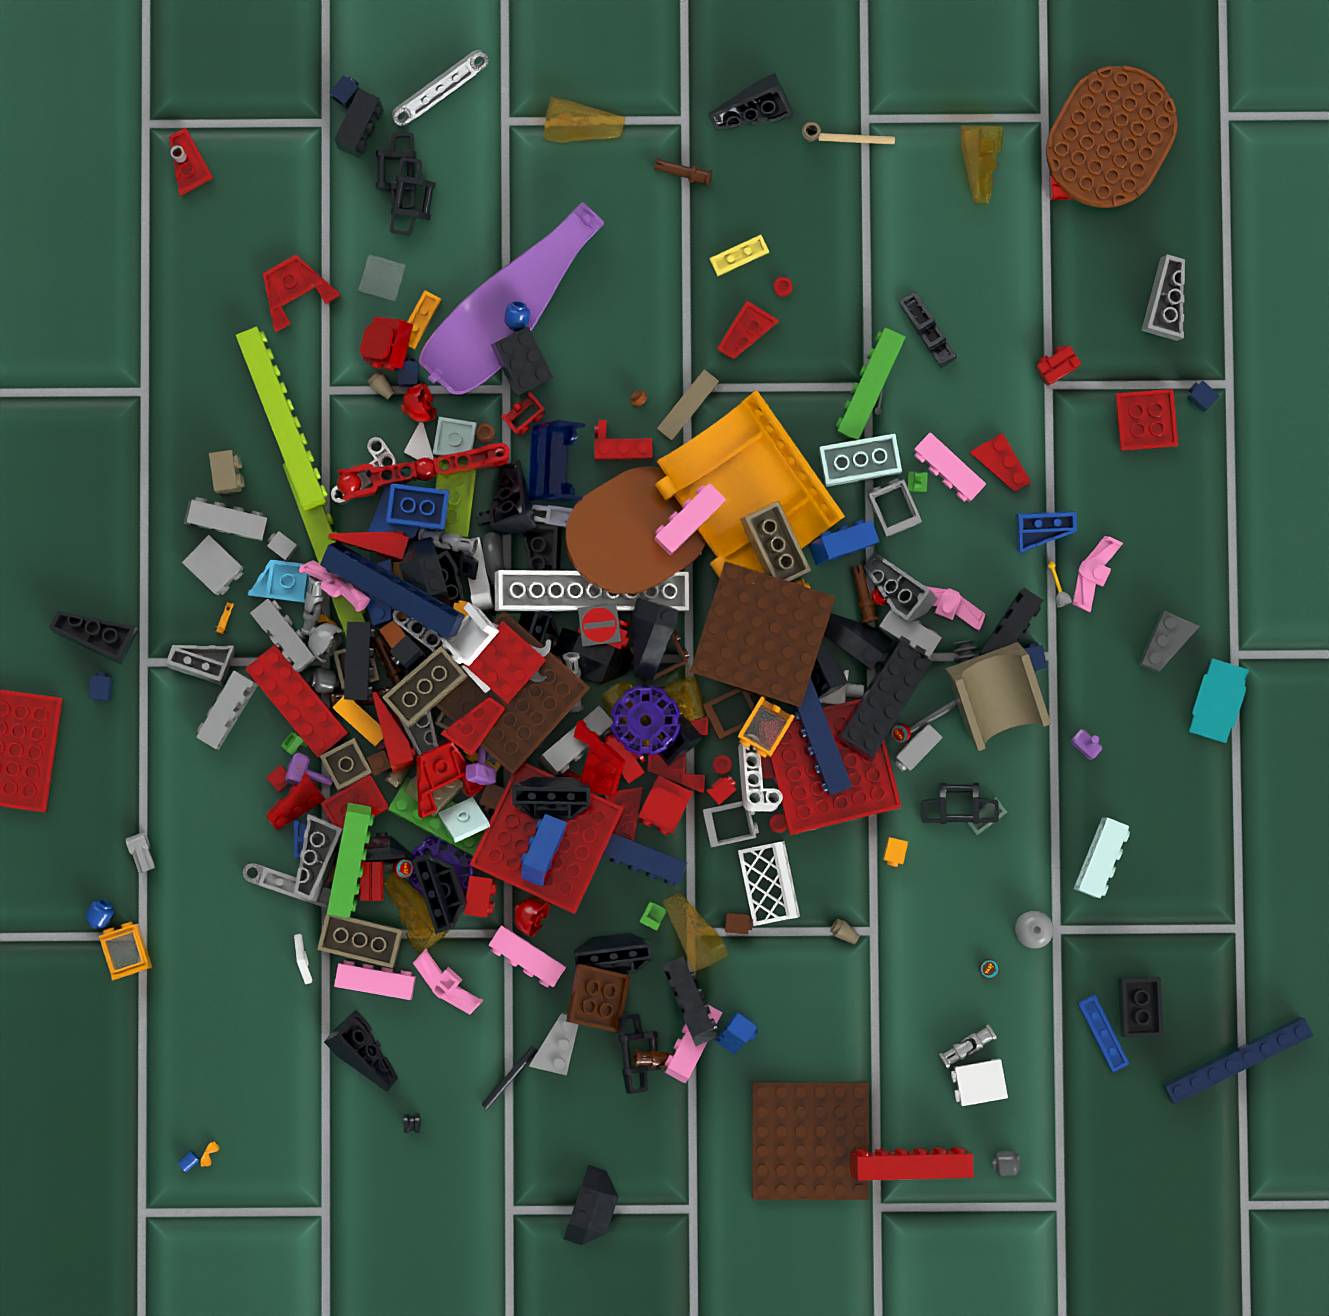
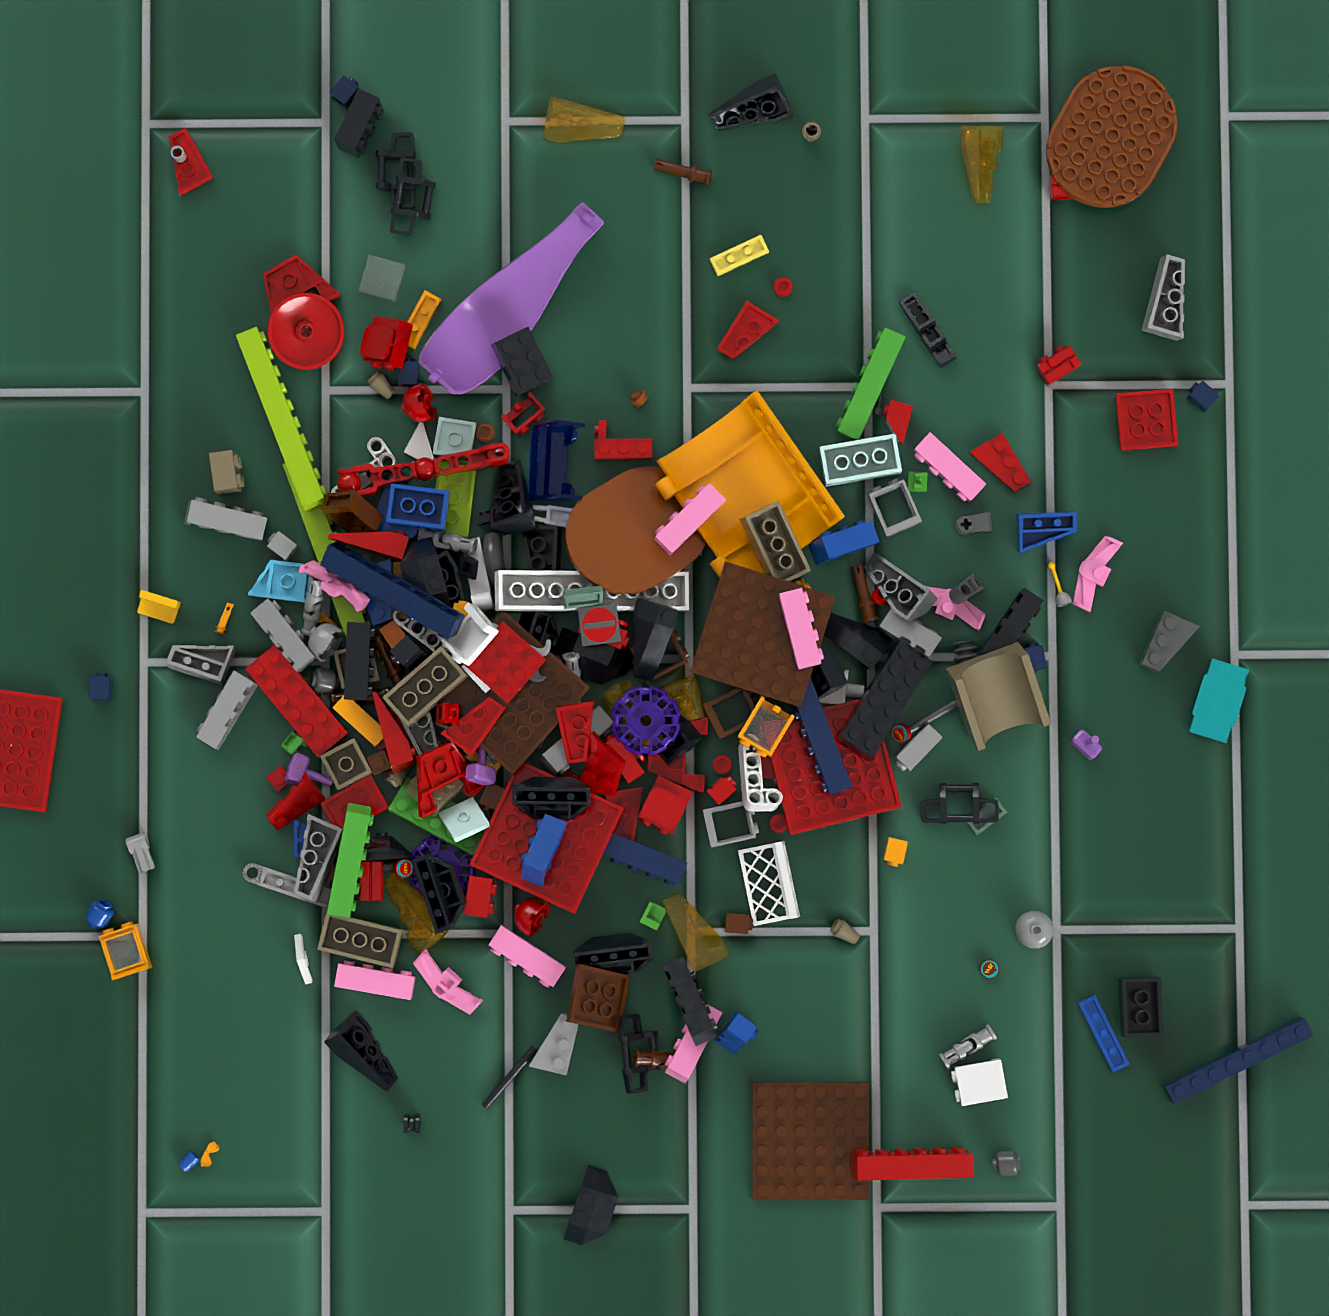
(99, 636): black wedge -> none
(158, 607): none -> yellow panel
(213, 565): light grey brick -> none
(305, 331): none -> red dish
(352, 512): none -> reddish brown window
(439, 88): light grey plate -> none
(447, 713): none -> red bracket
(517, 316): blue head -> none
(575, 729): none -> red wing
(583, 597): none -> sand green tile
(688, 405): dark tan tile -> none
(799, 628): none -> bright pink brick
(857, 138): tan bar -> none
(897, 418): none -> red slope
(967, 588): none -> dark grey piece
(978, 524): none -> dark grey piece
(1101, 858): light aqua brick -> none

